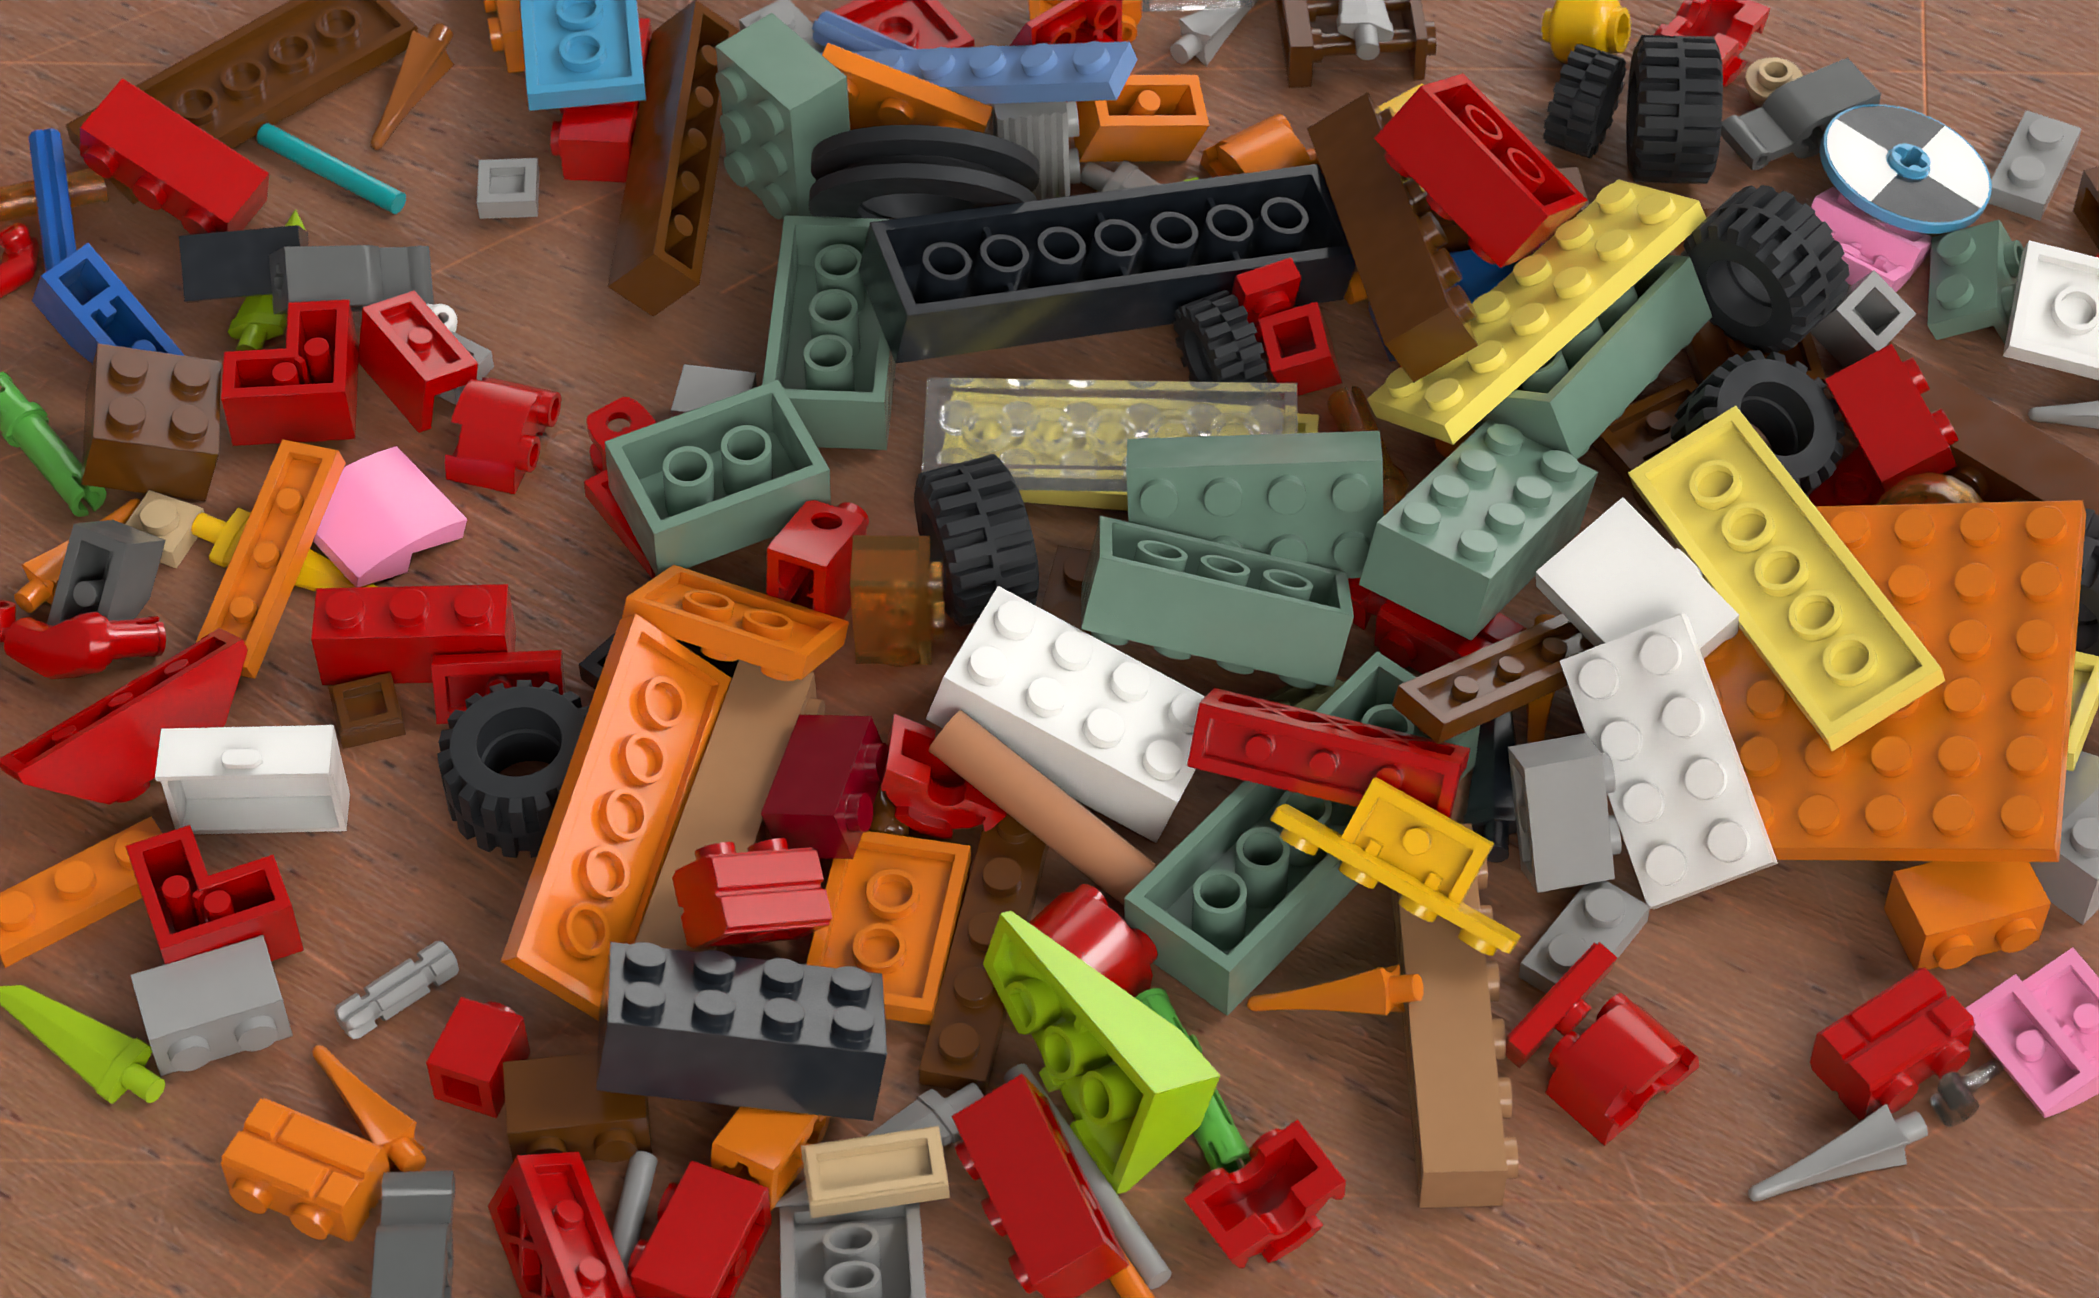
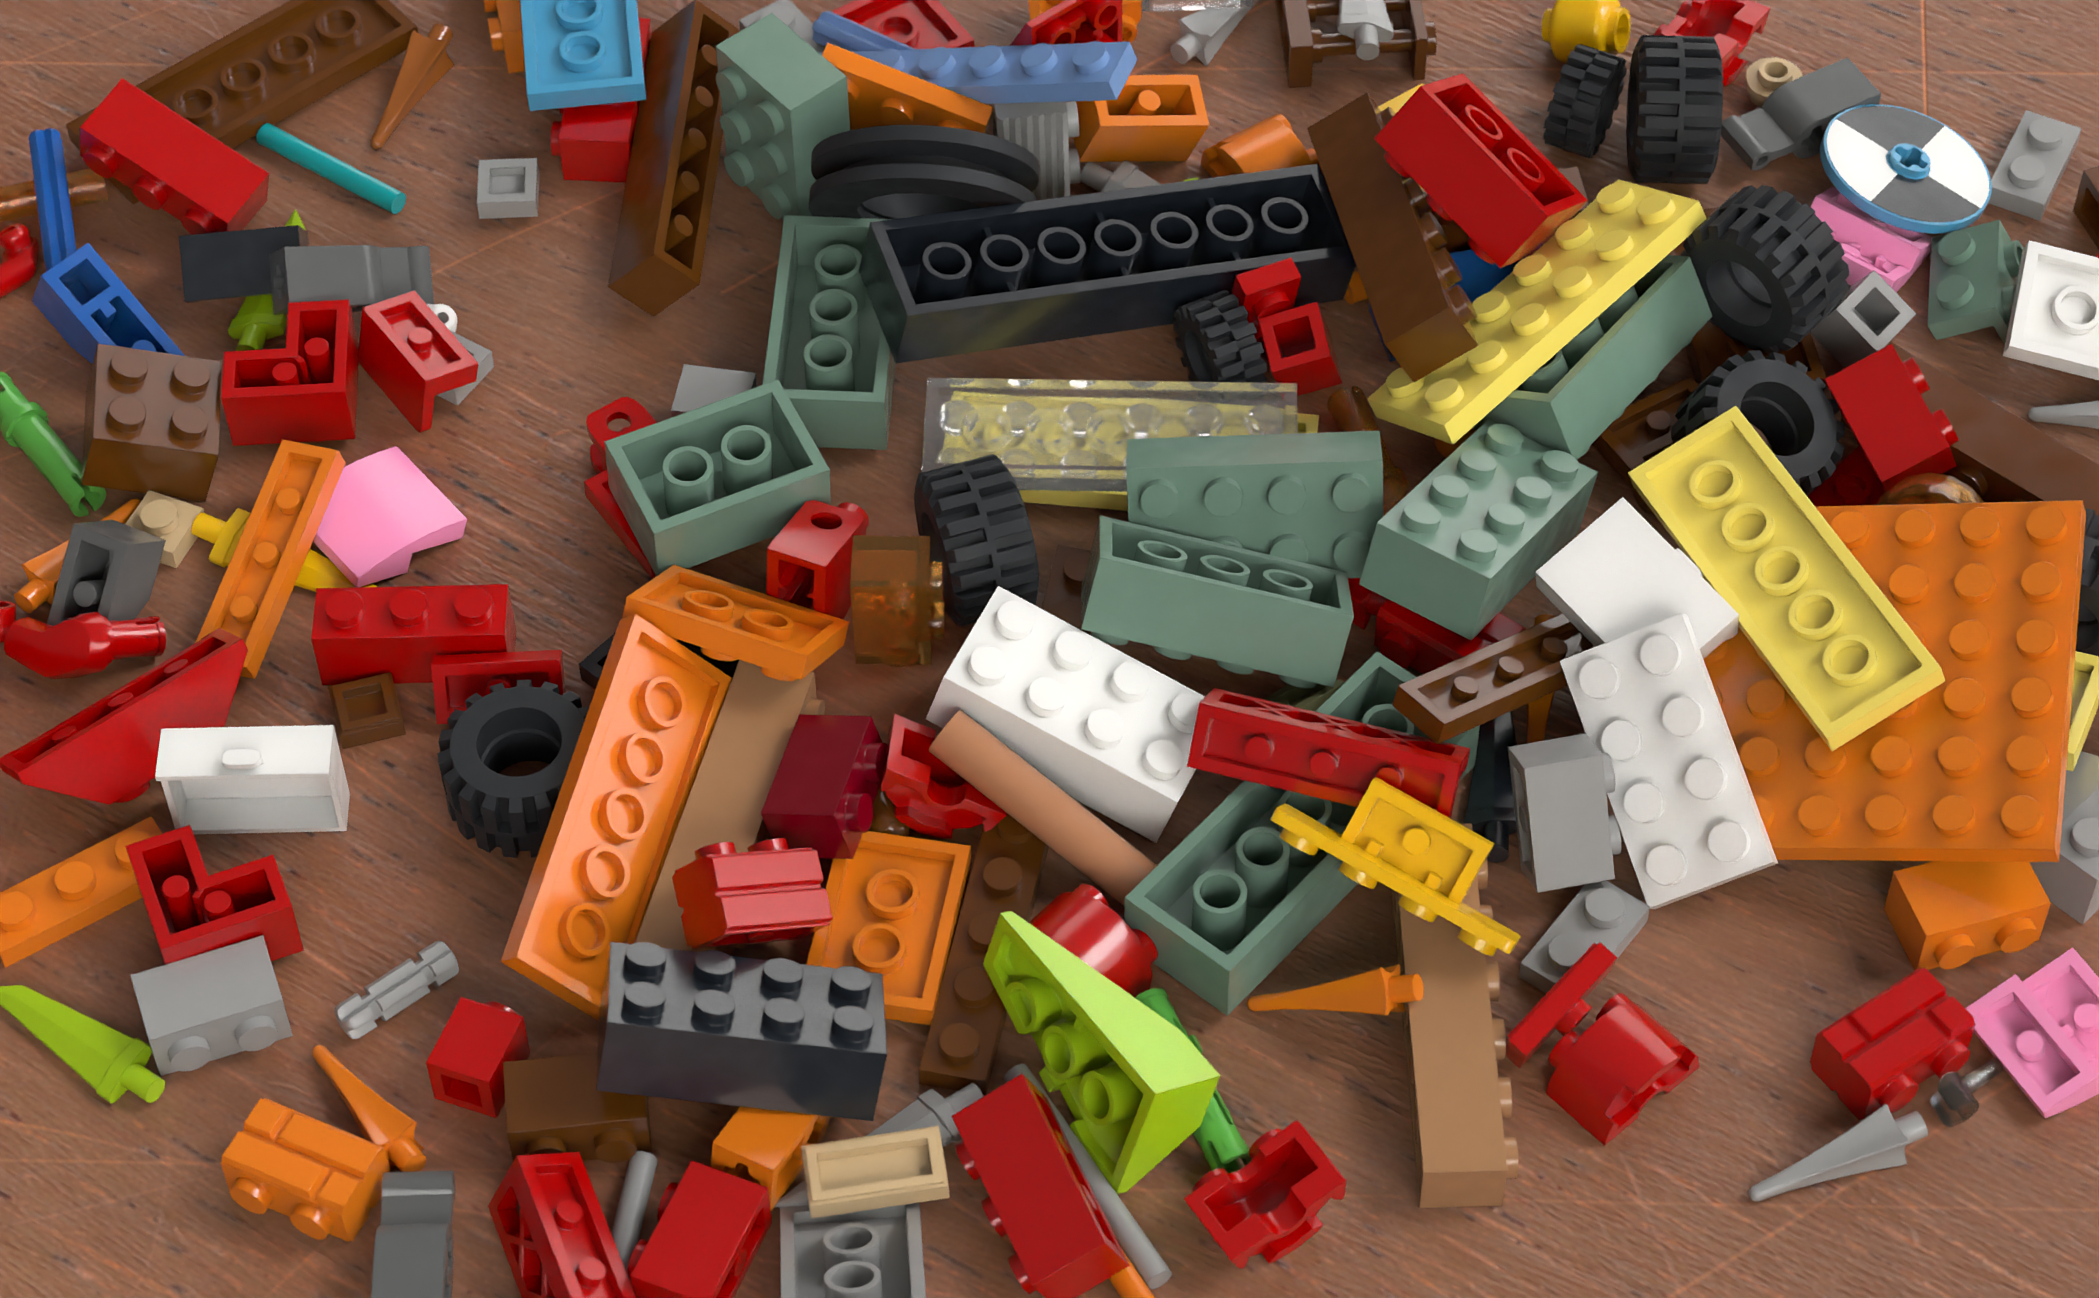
(499, 432): red cylinder -> none

